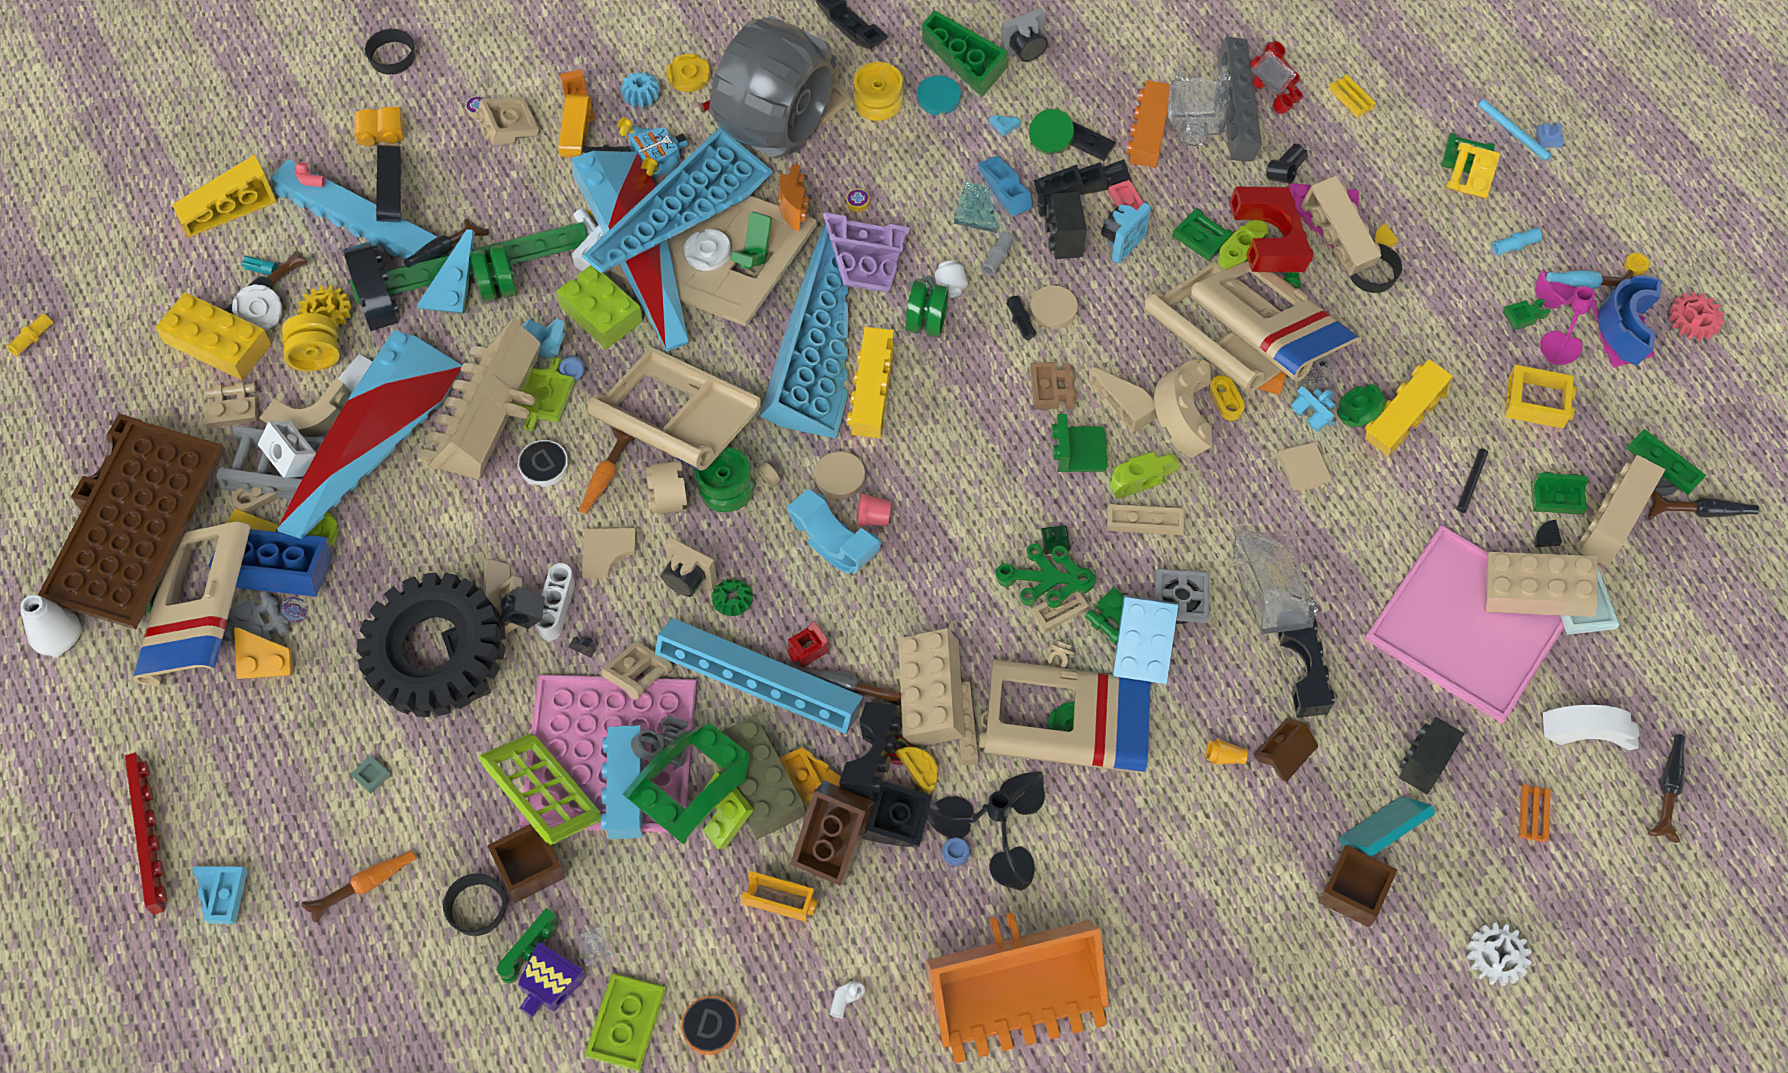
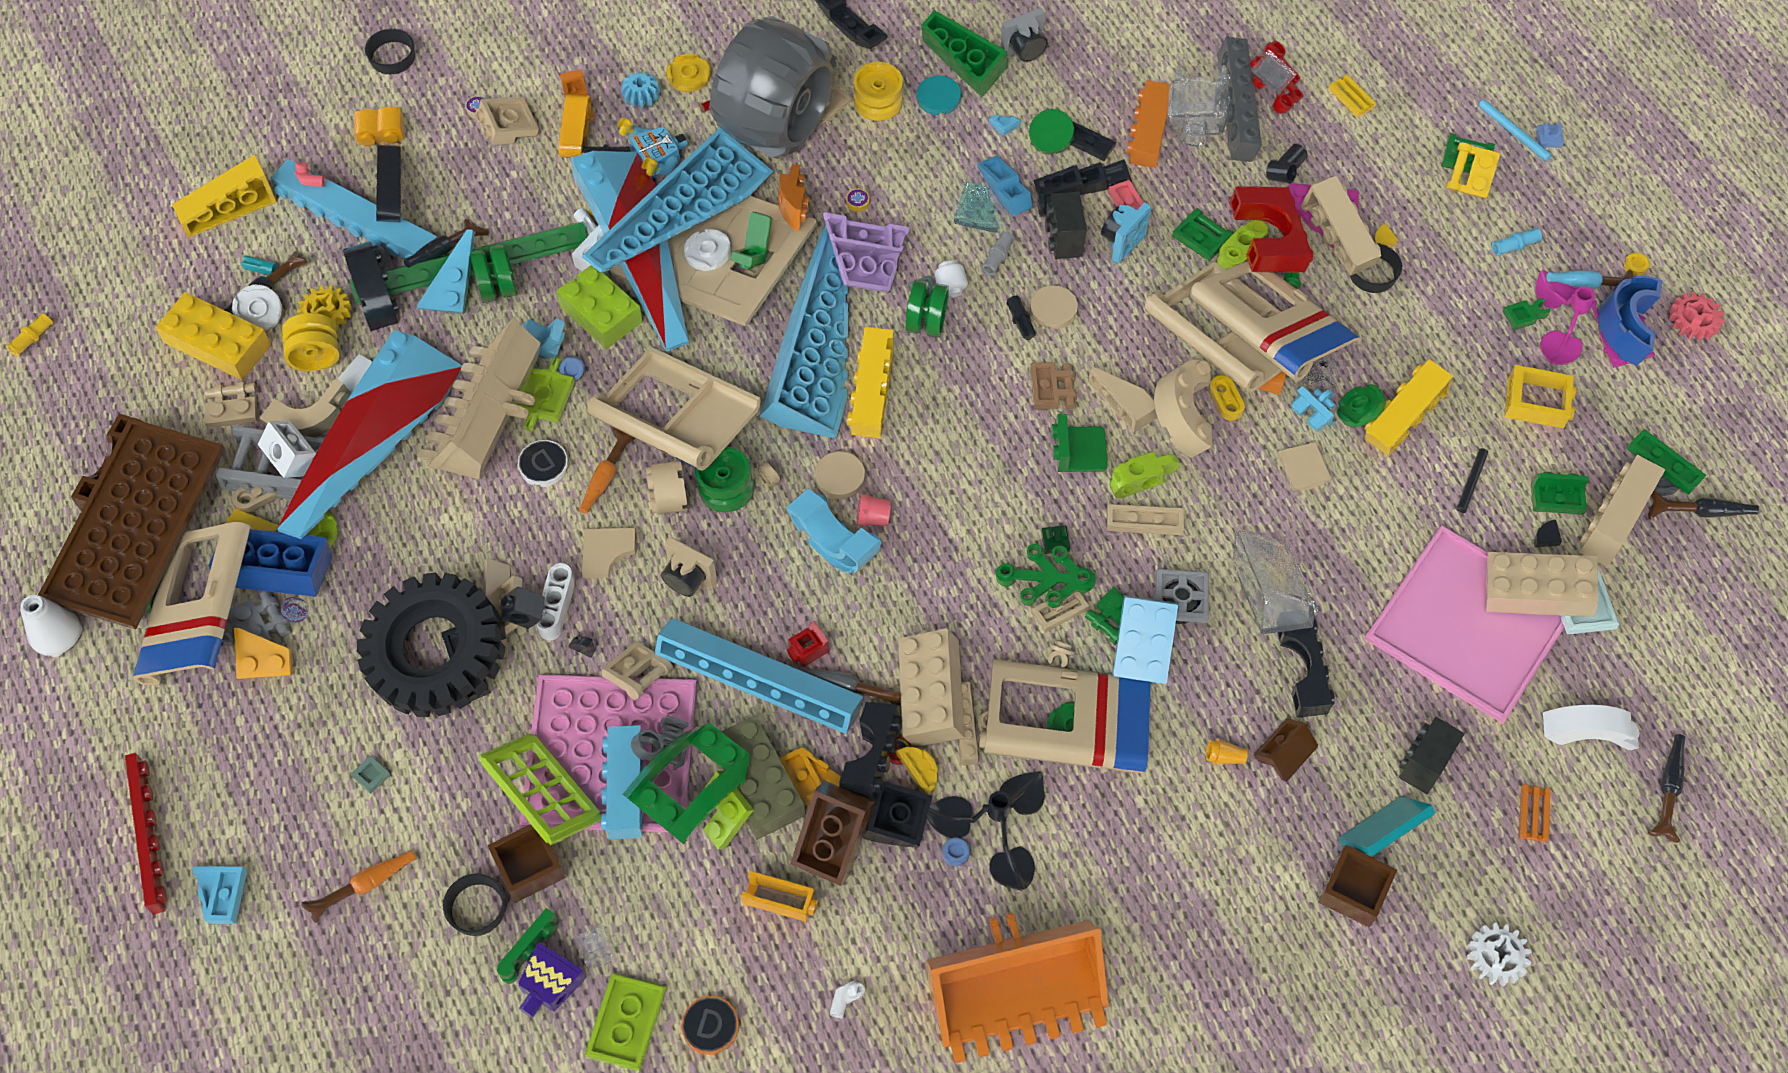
(734, 606): green gear -> none

